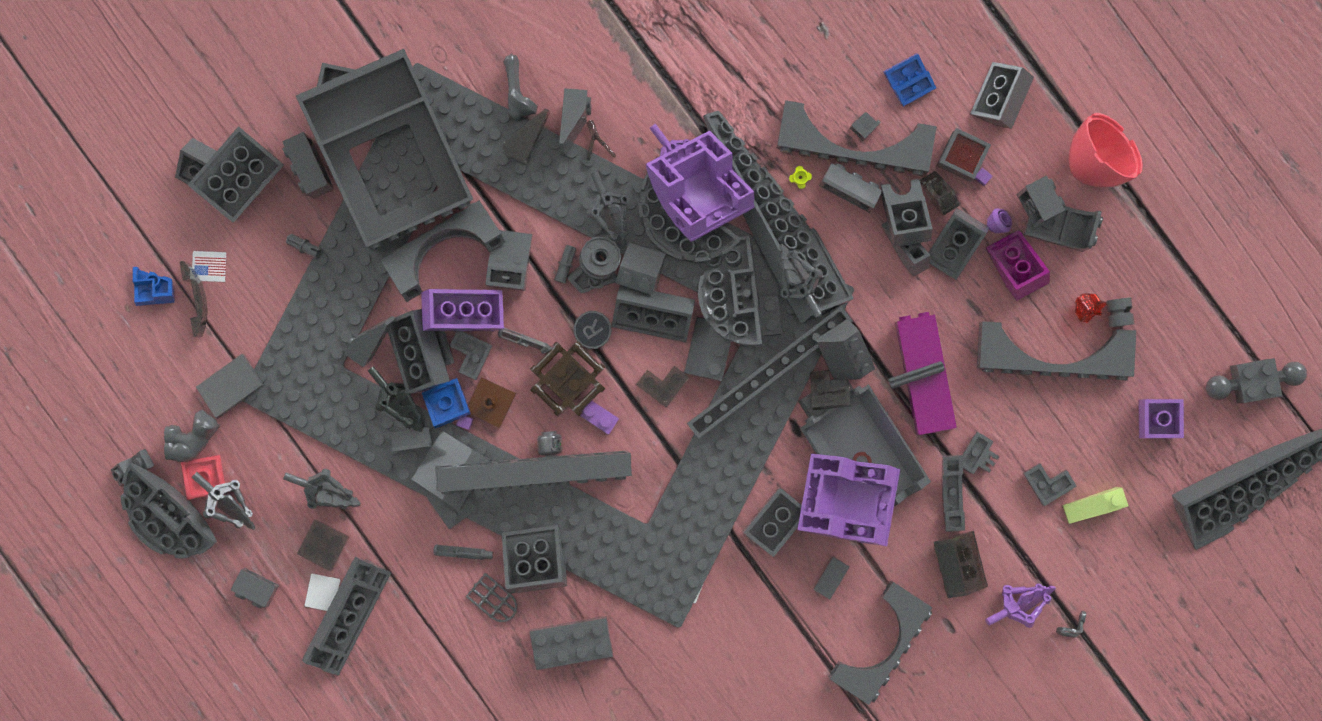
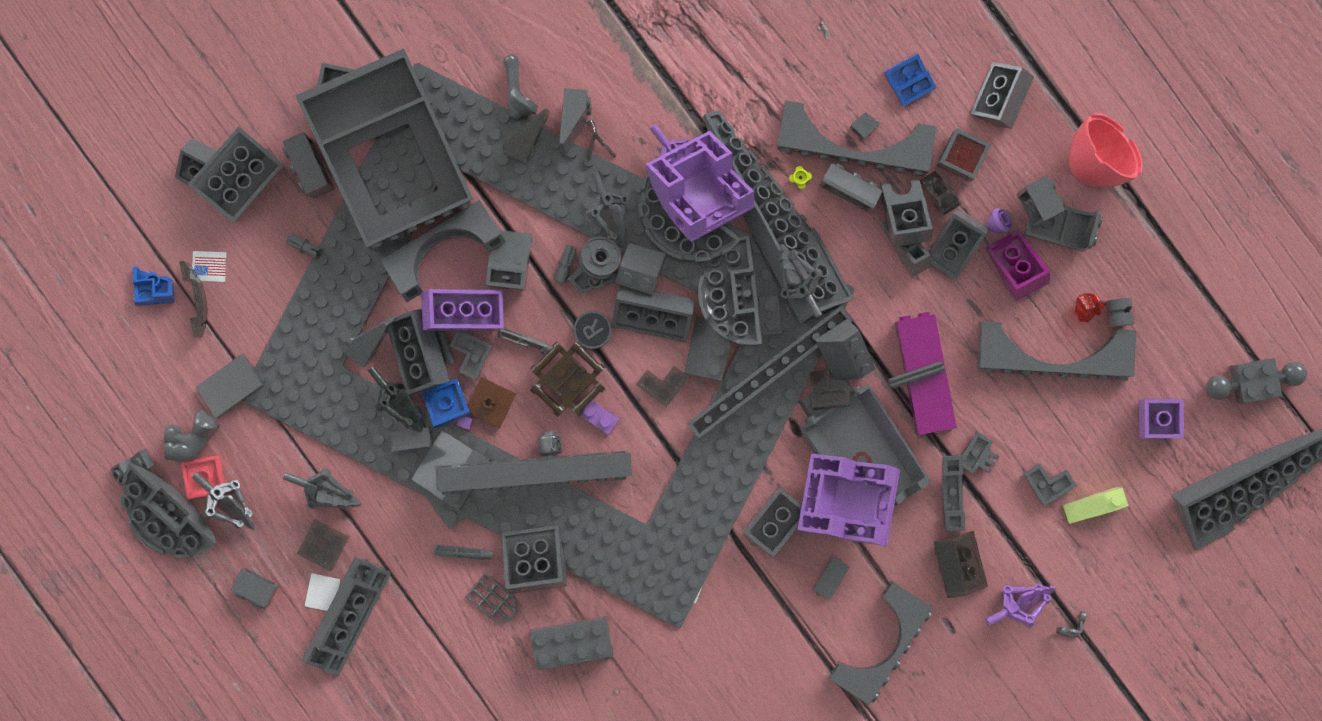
(983, 176): medium lavender piece -> none

